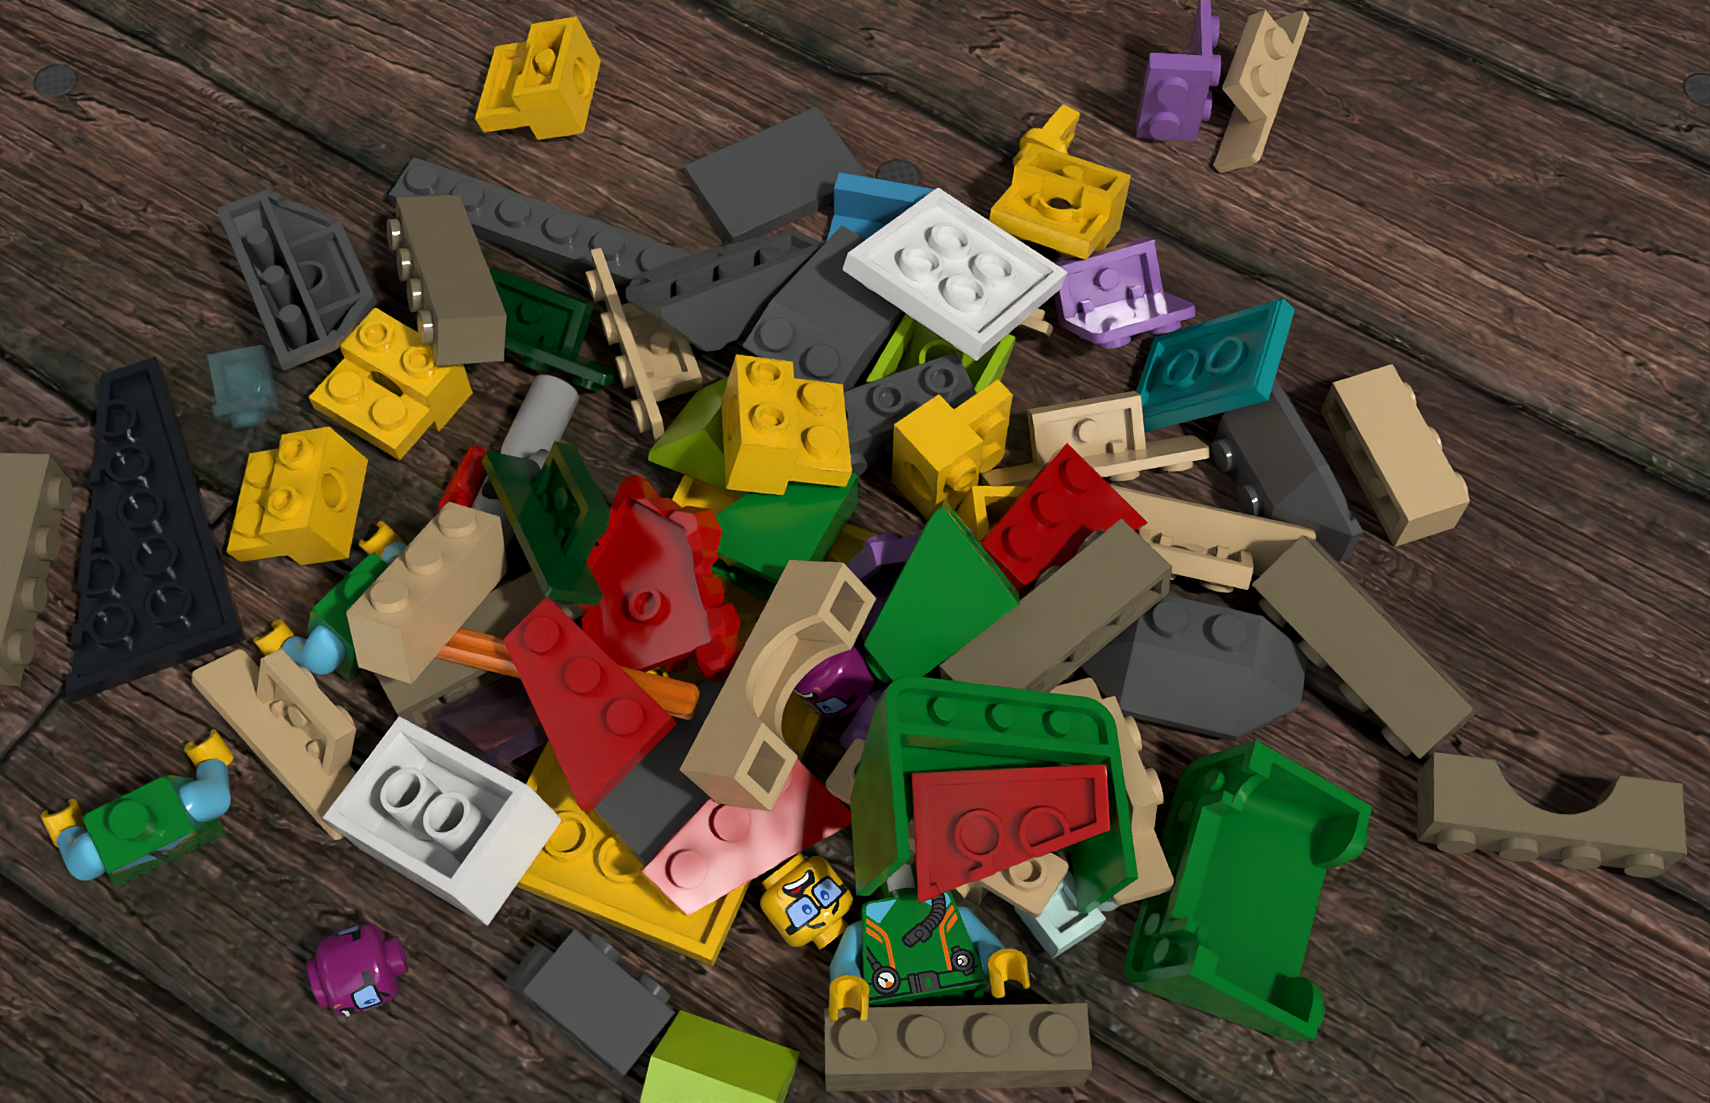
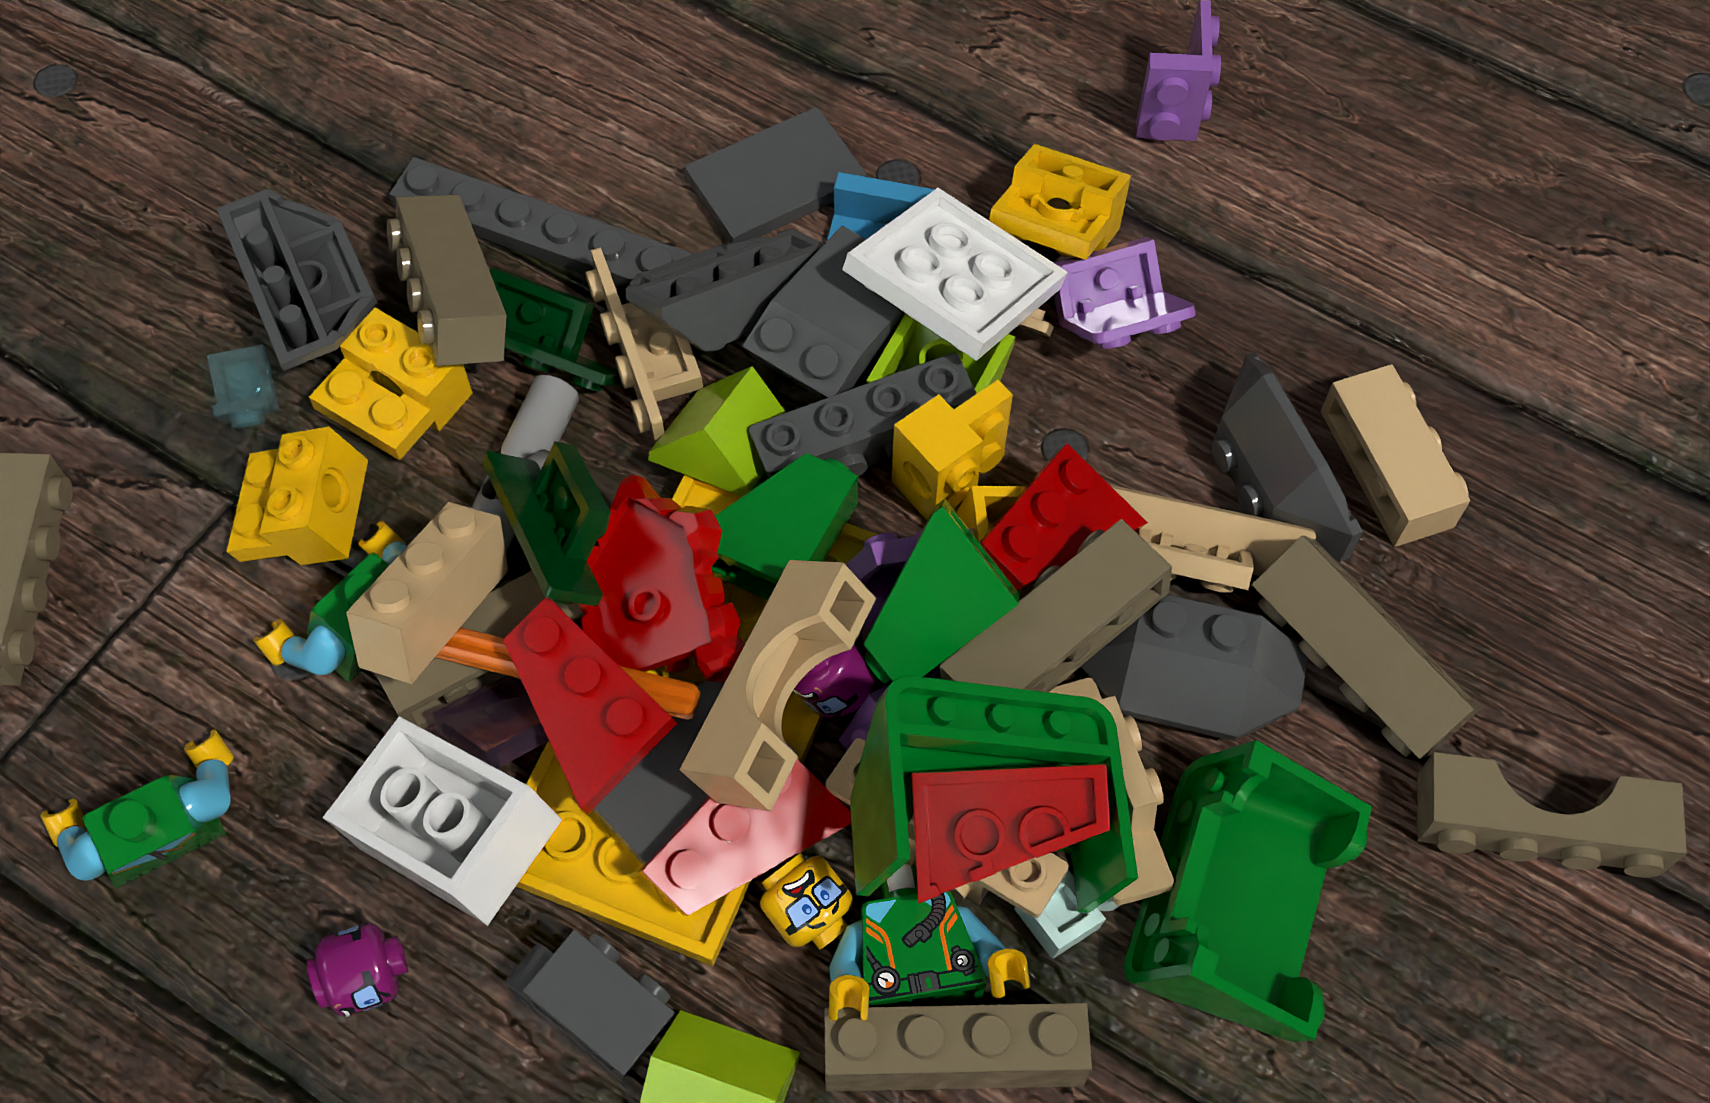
(148, 549): black wing -> none
(285, 724): tan bracket -> none
(466, 480): red arm -> none
(541, 81): yellow brick -> none
(782, 428): yellow brick -> none
(1054, 135): yellow piece -> none
(1106, 435): tan bracket -> none
(1214, 365): teal tile -> none
(1257, 85): tan bracket -> none

